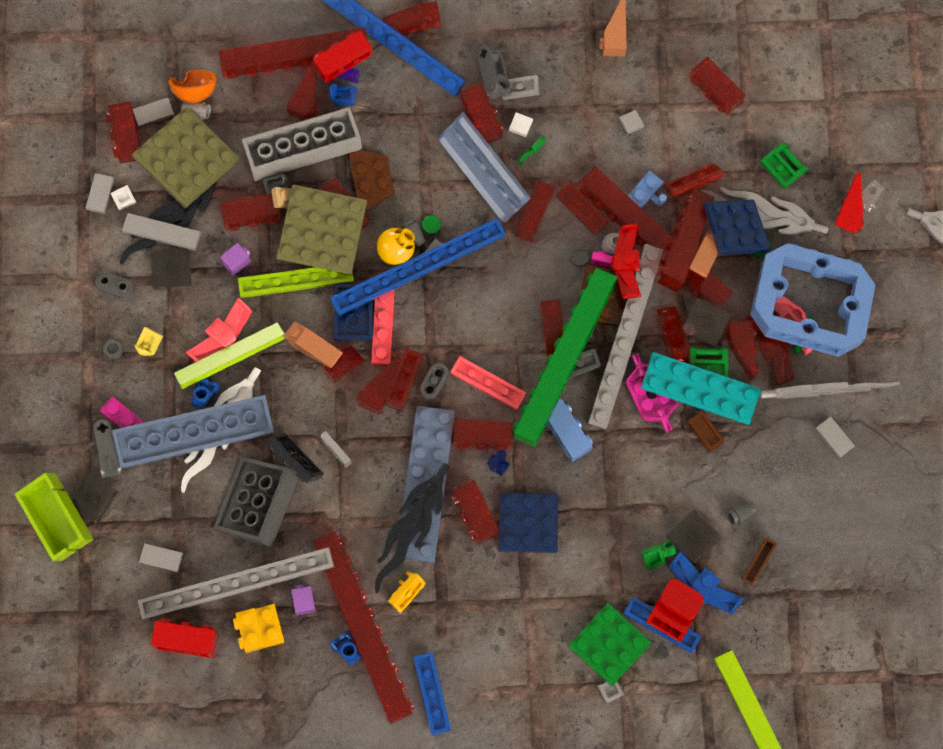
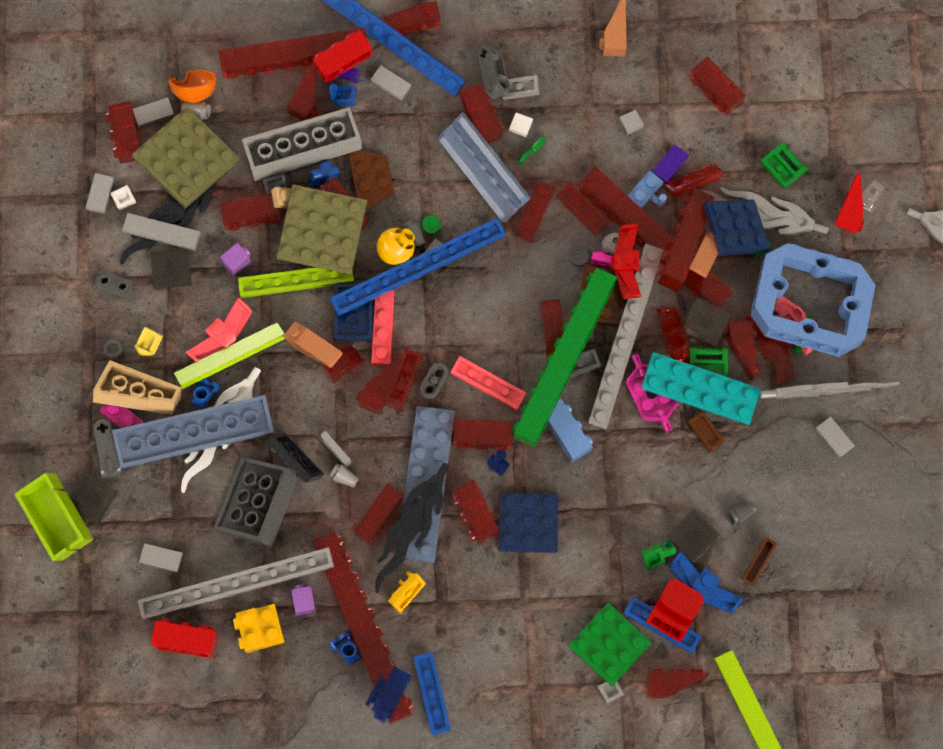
(135, 390): none -> tan wedge
(323, 174): none -> blue plate
(343, 475): none -> light grey cone
(378, 514): none -> clear red brick
(388, 694): none -> clear blue brick
(390, 83): none -> light grey tile
(666, 684): none -> clear red slope
(670, 163): none -> dark purple tile

